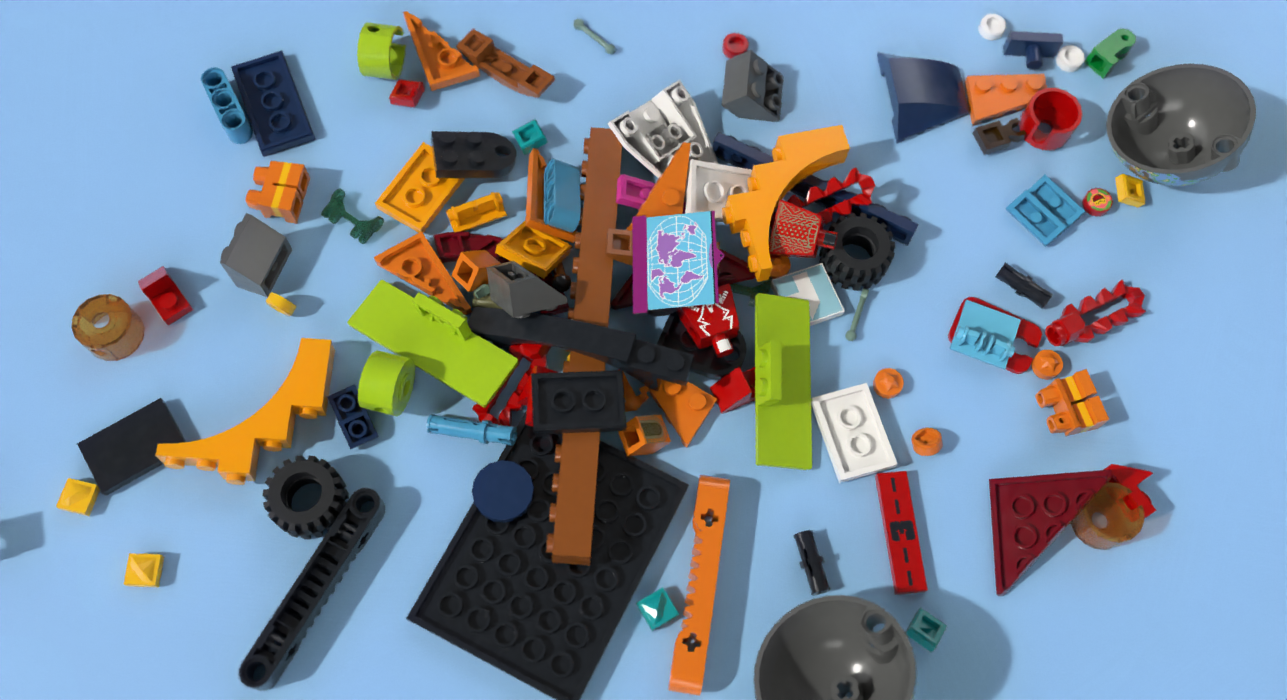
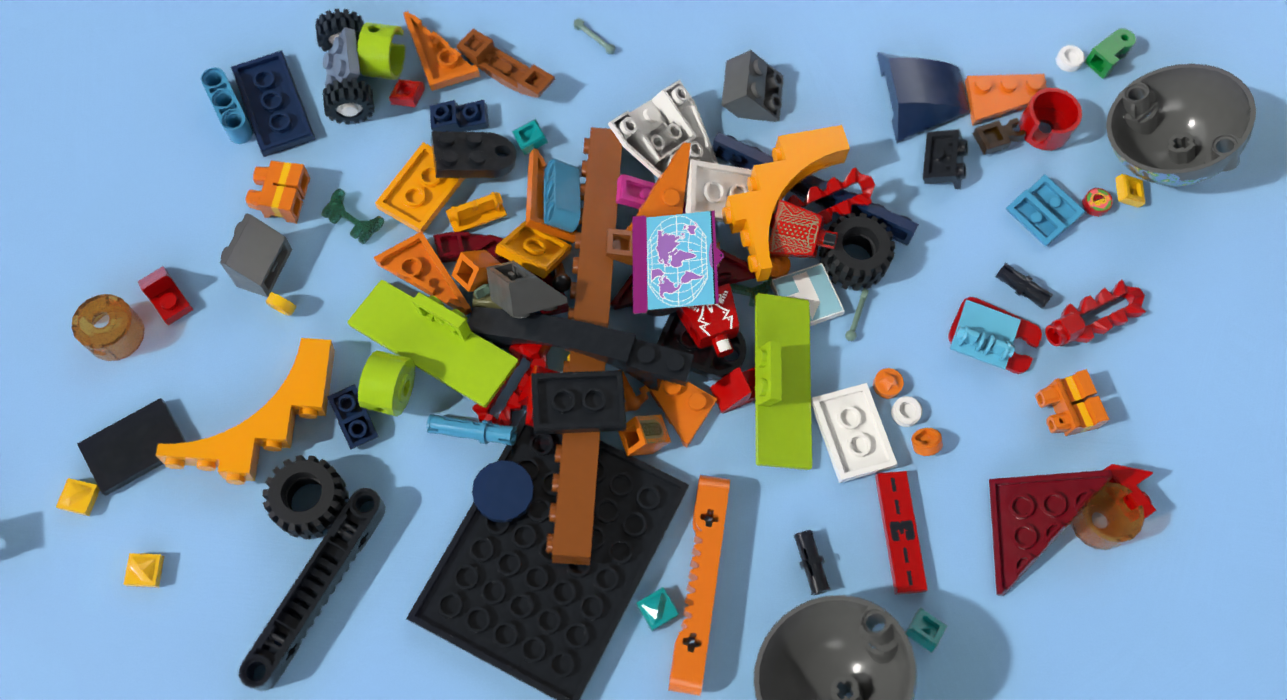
(342, 95): none -> black plate
(459, 118): none -> dark blue slope
(734, 45): red tile -> none
(906, 411): none -> white tile
(945, 157): none -> black bracket
(992, 27): white tile -> none
(1033, 46): dark blue tile -> none
(1047, 364): orange tile -> none

